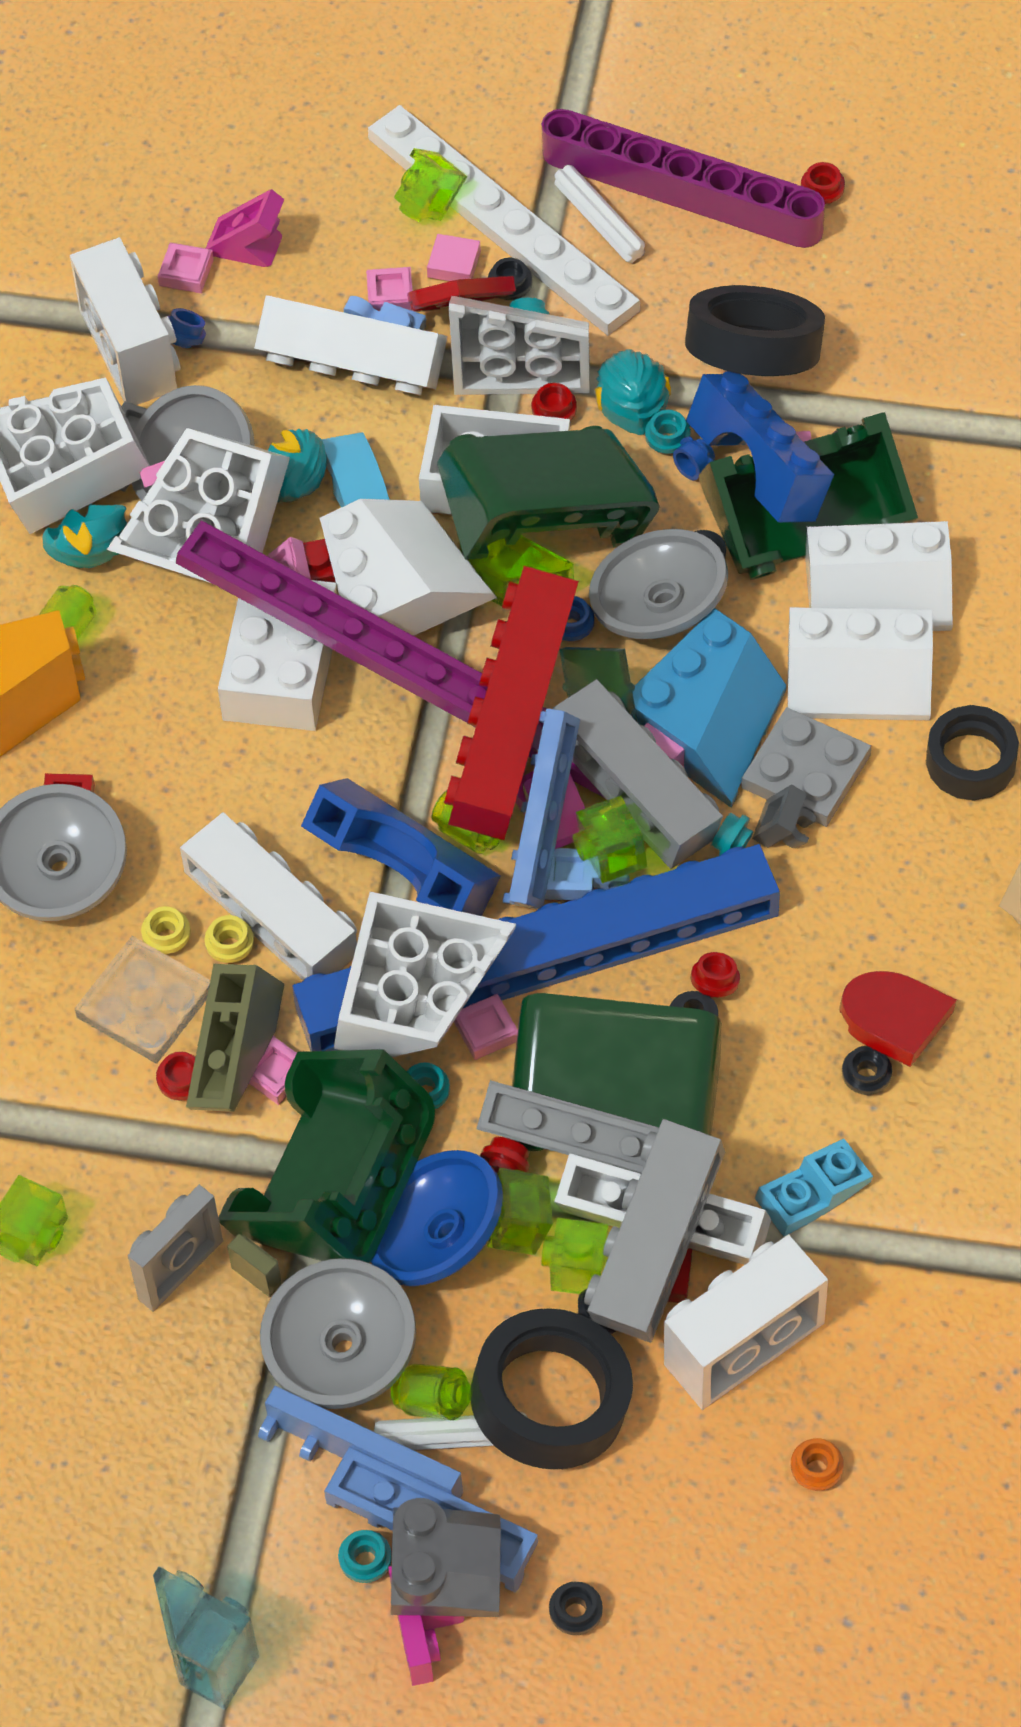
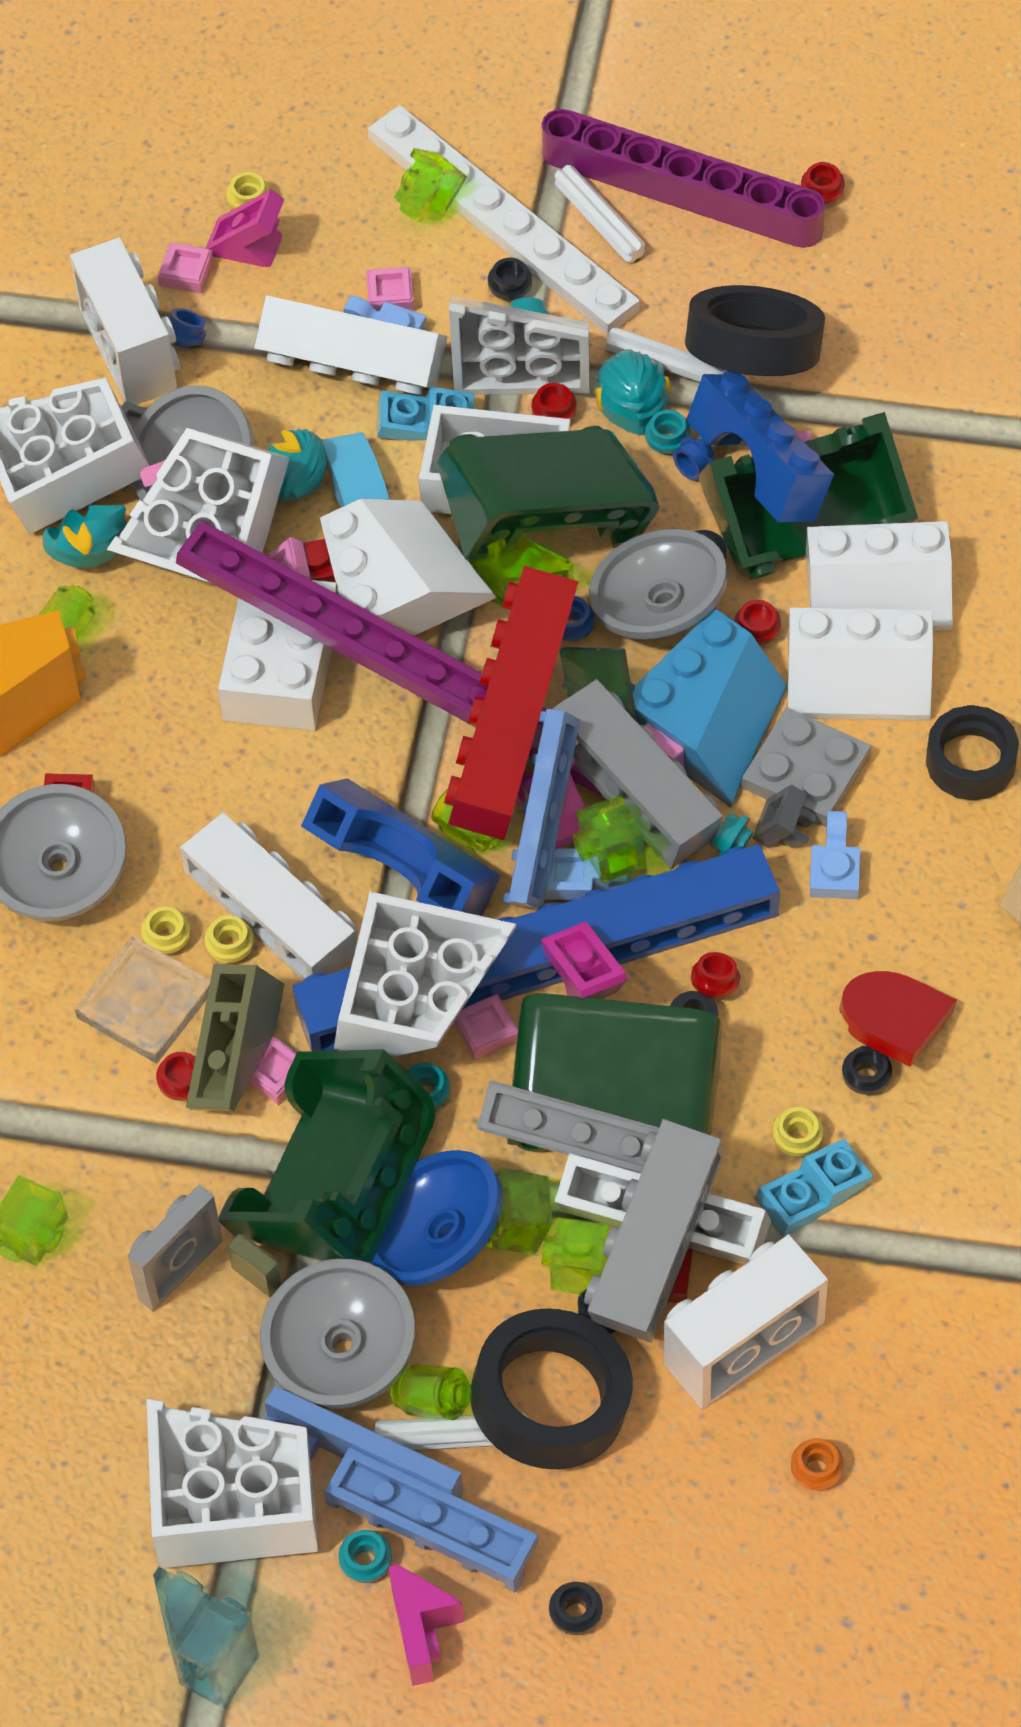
(227, 1487): none -> white wedge
(245, 188): none -> light yellow plate
(409, 415): none -> medium azure slope
(444, 1561): flat silver slope -> none
(453, 258): bright pink tile -> none
(477, 289): red tile -> none
(506, 1154): red plate -> none
(584, 962): none -> dark pink slope
(671, 358): none -> white axle
(760, 620): none -> red plate
(797, 1119): none -> light yellow plate
(835, 866): none -> light blue plate

